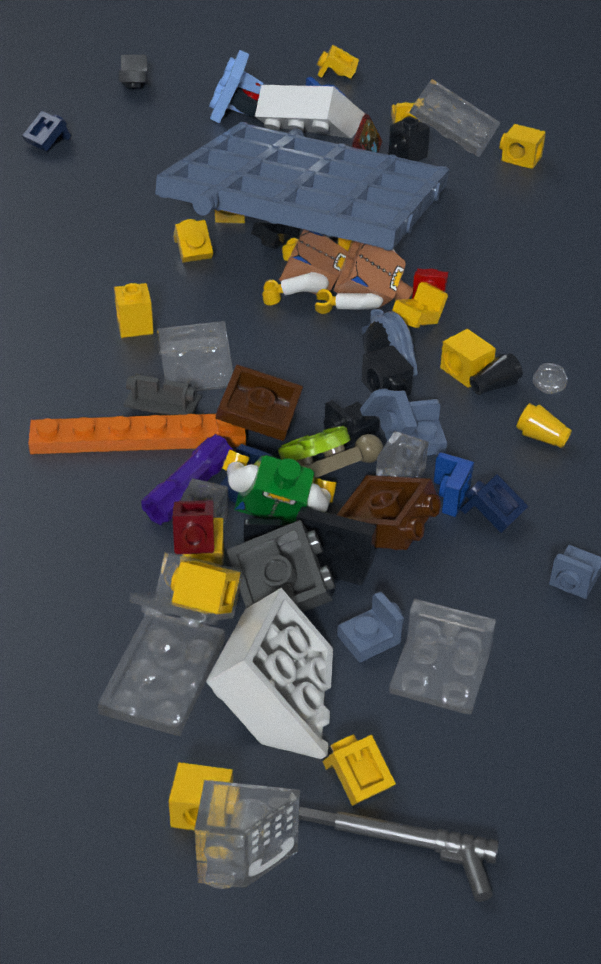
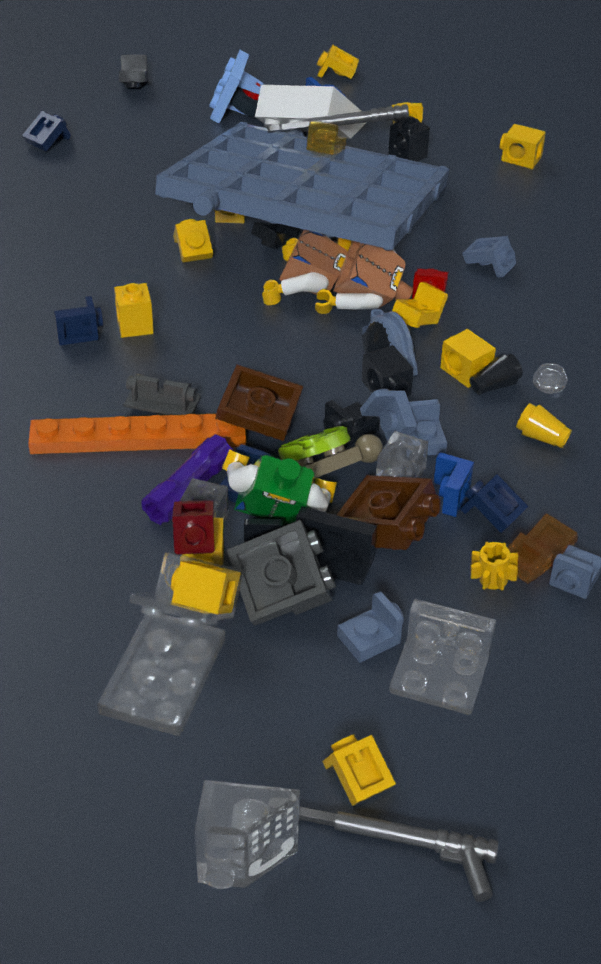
(79, 323): none -> dark blue bracket
(187, 792): yellow brick -> none
(196, 355): clear bracket -> none
(277, 676): white wedge -> none
(324, 138): none -> clear yellow bracket
(367, 136): slope -> none
(374, 115): none -> flat silver piece
(454, 118): clear plate -> none
(492, 250): none -> sand blue bracket
(494, 565): none -> yellow gear
(541, 546): none -> clear orange slope

